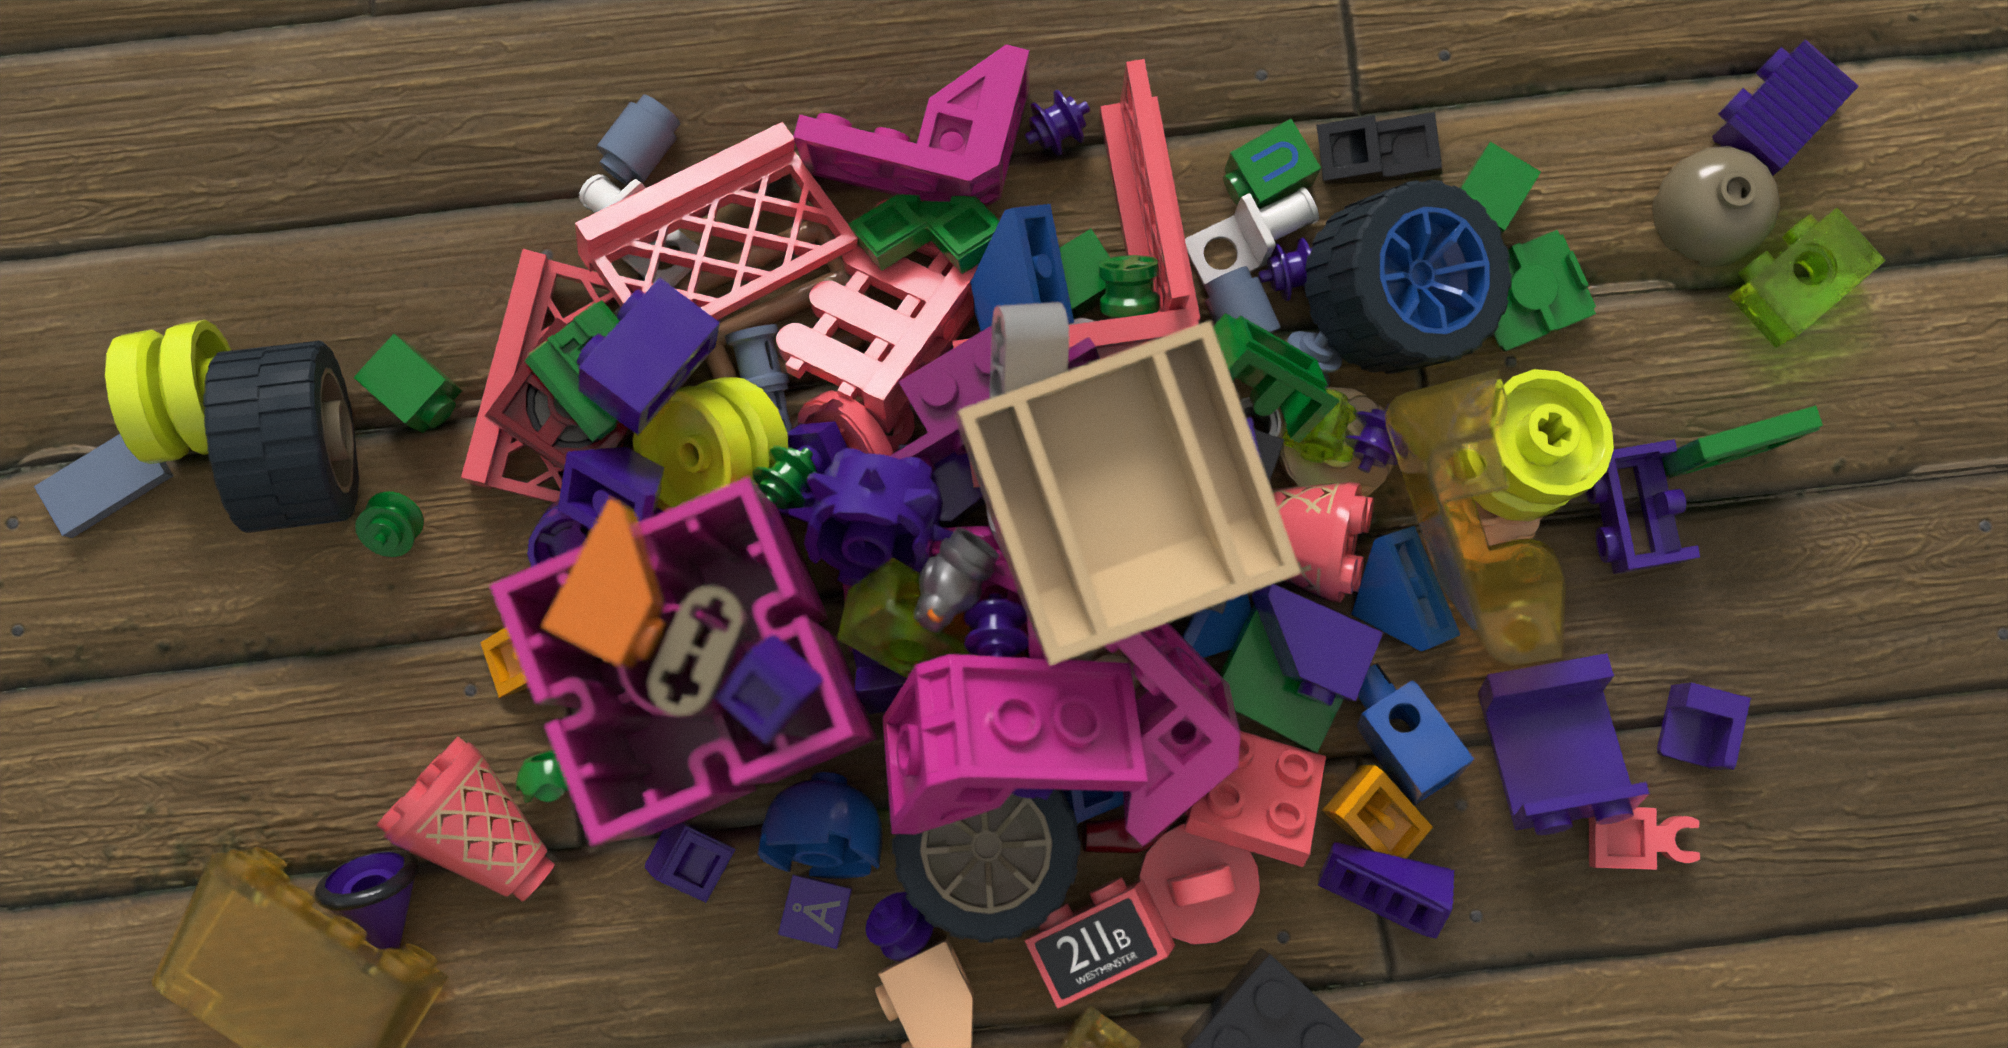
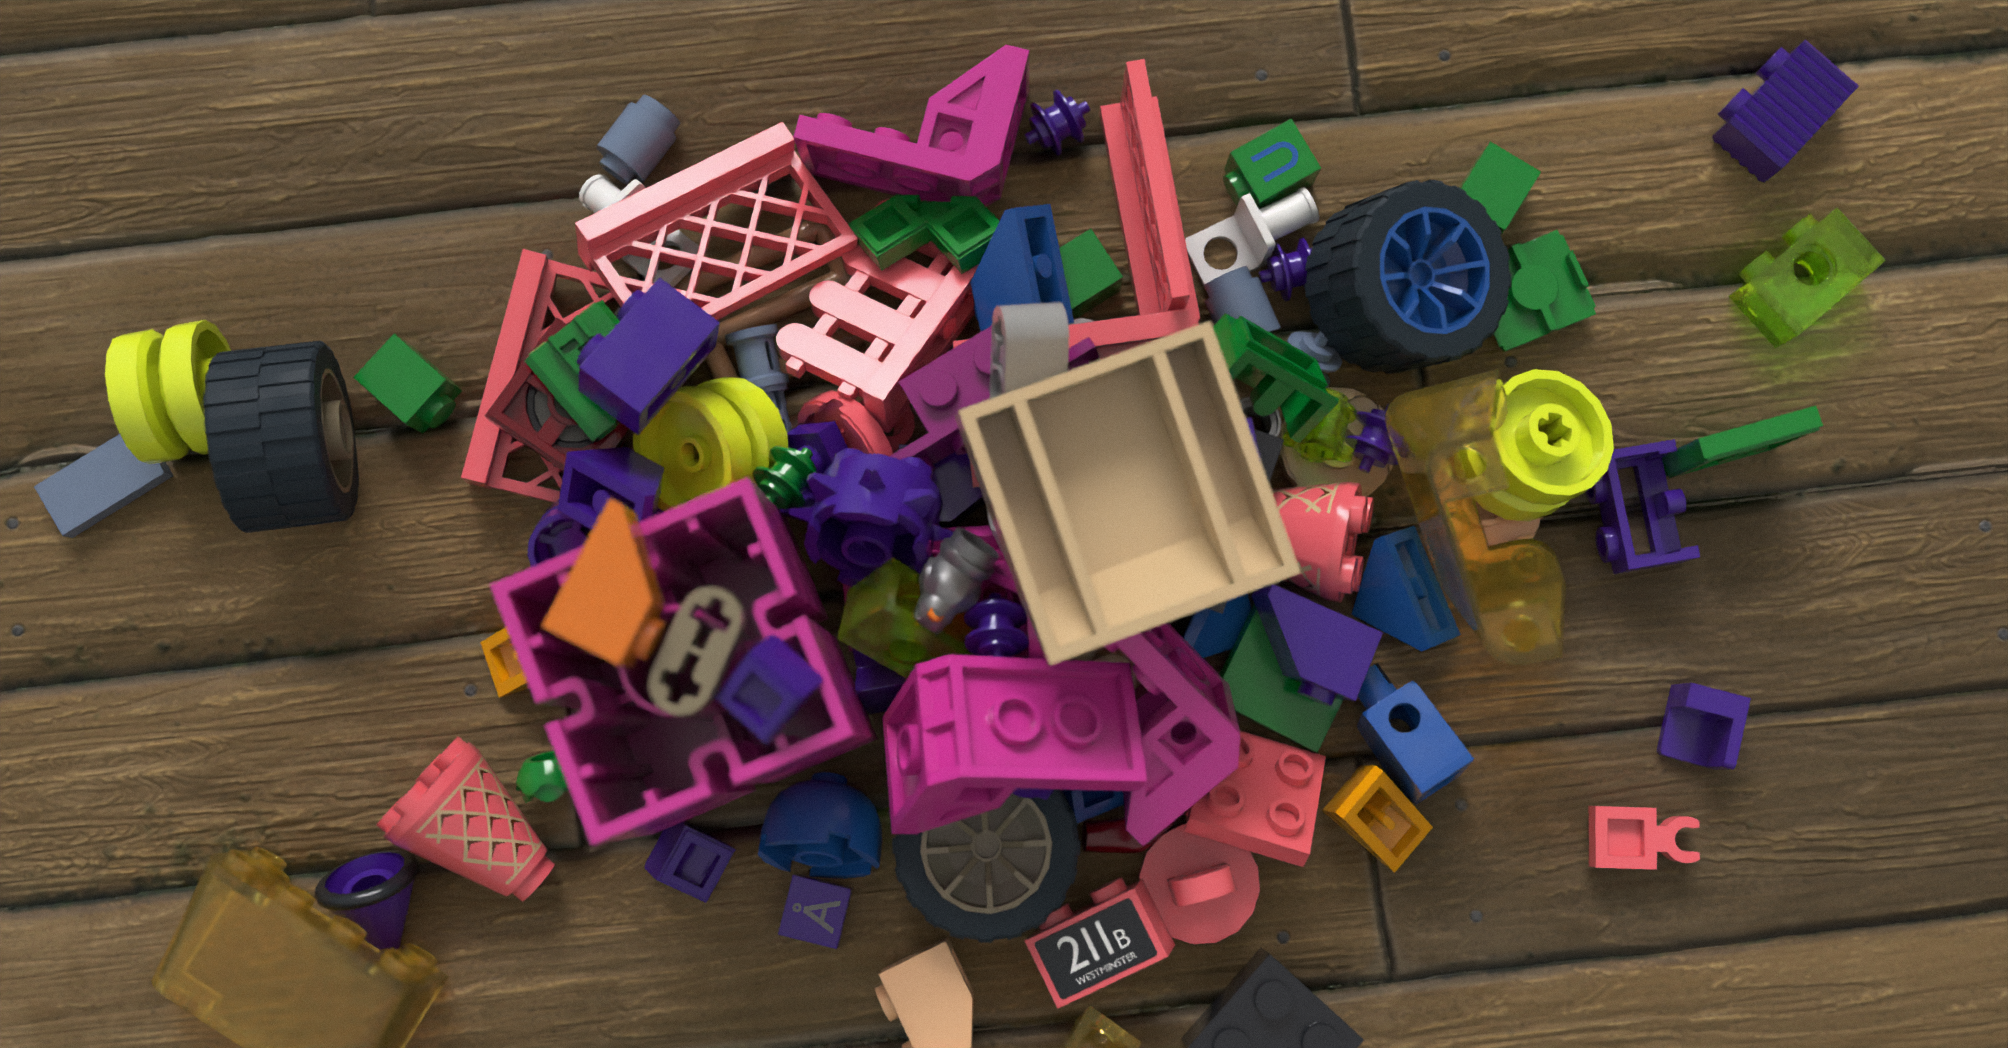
(389, 524): green wheel -> none
(898, 927): dark purple wheel -> none
(1129, 285): green wheel -> none
(1380, 150): black slope -> none
(1391, 886): dark purple slope -> none
(1558, 745): dark purple panel -> none
(1716, 206): dark tan cylinder -> none

